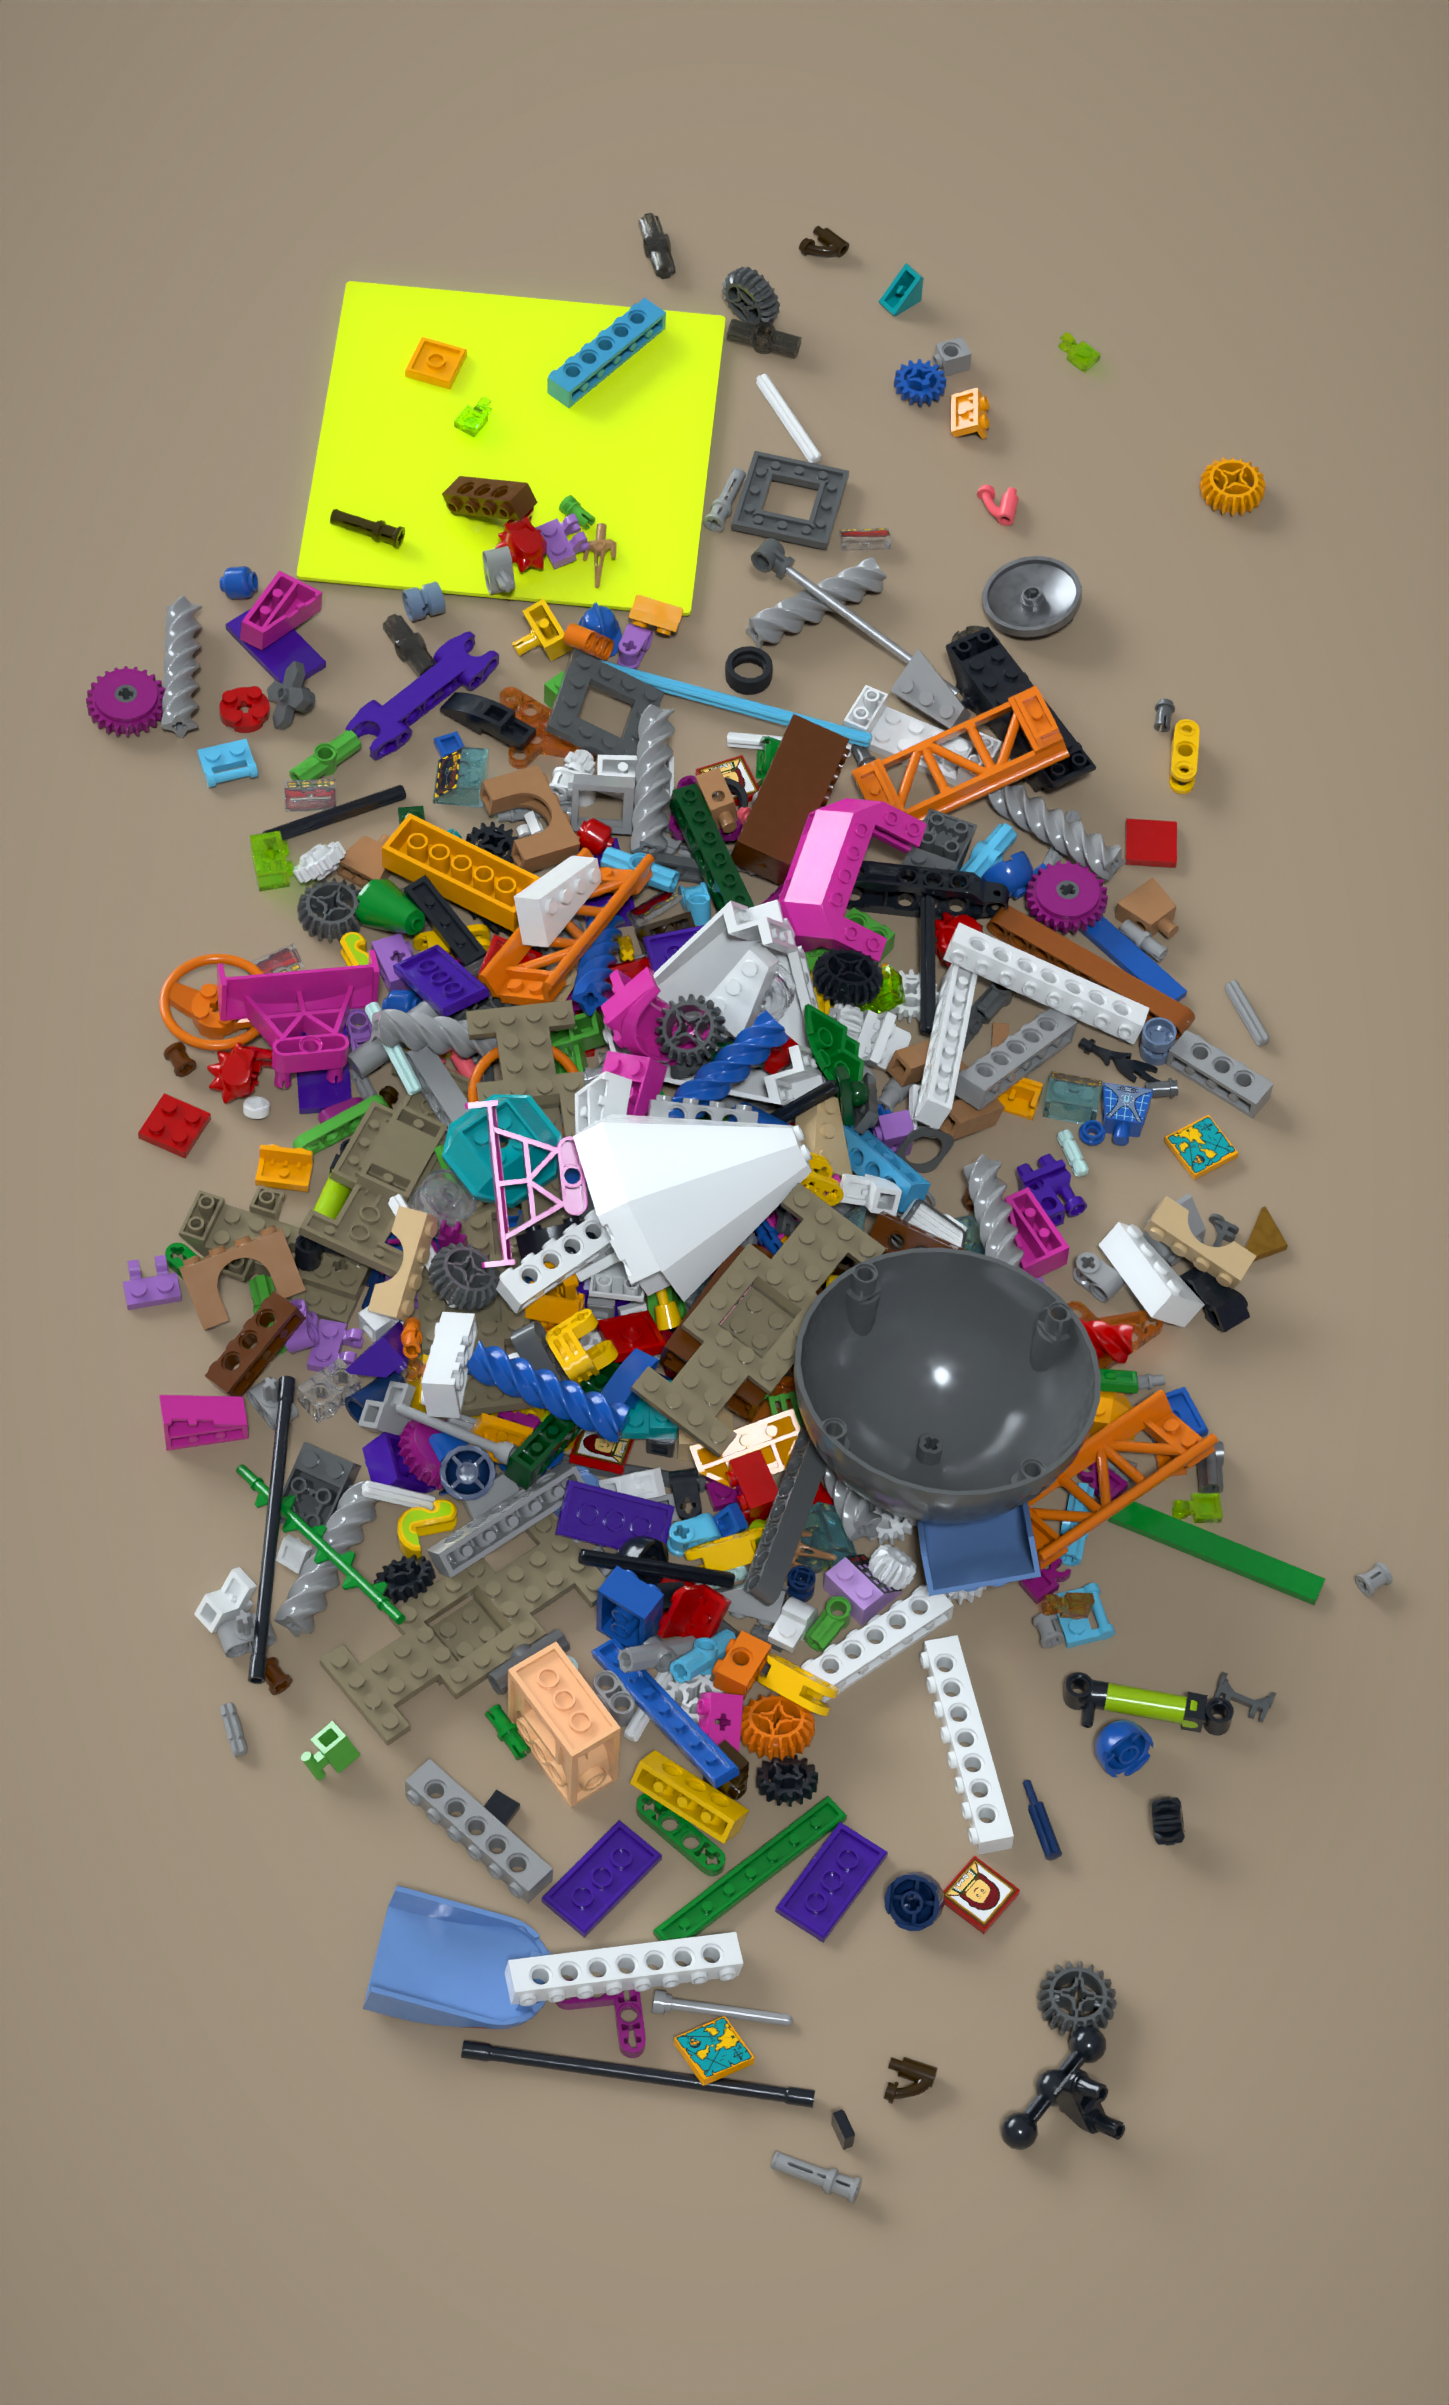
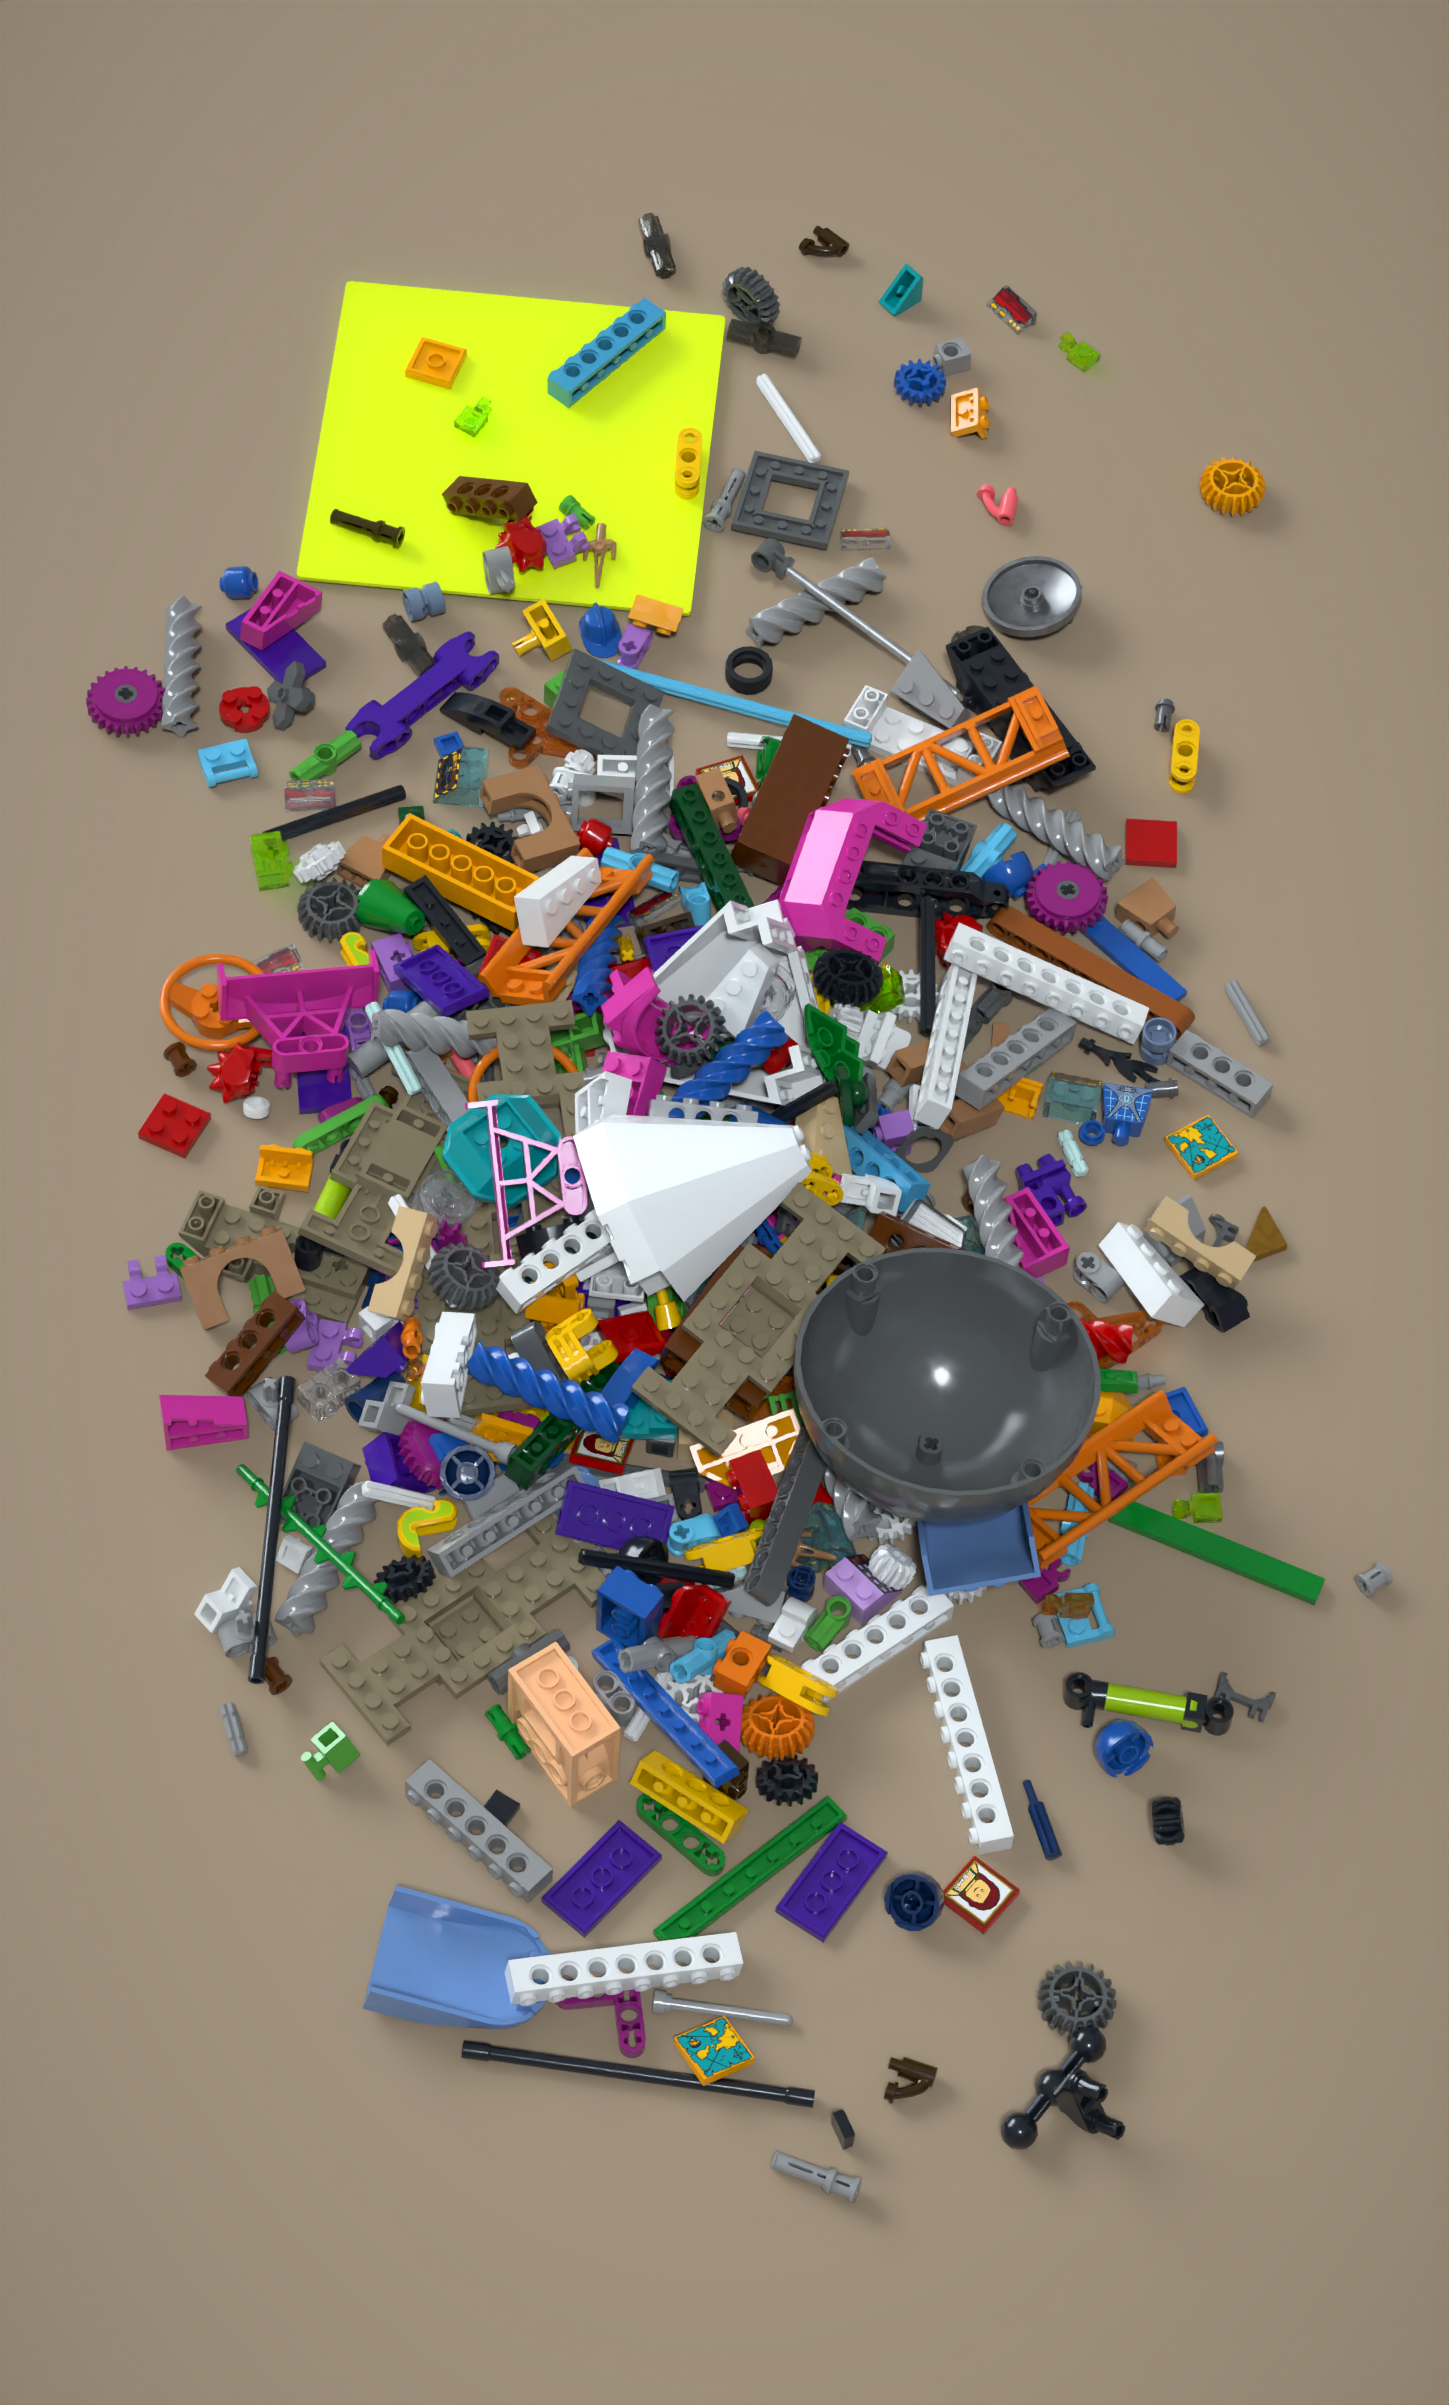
(588, 641): orange beam -> none
(688, 463): none -> yellow piece
(1012, 310): none -> slope

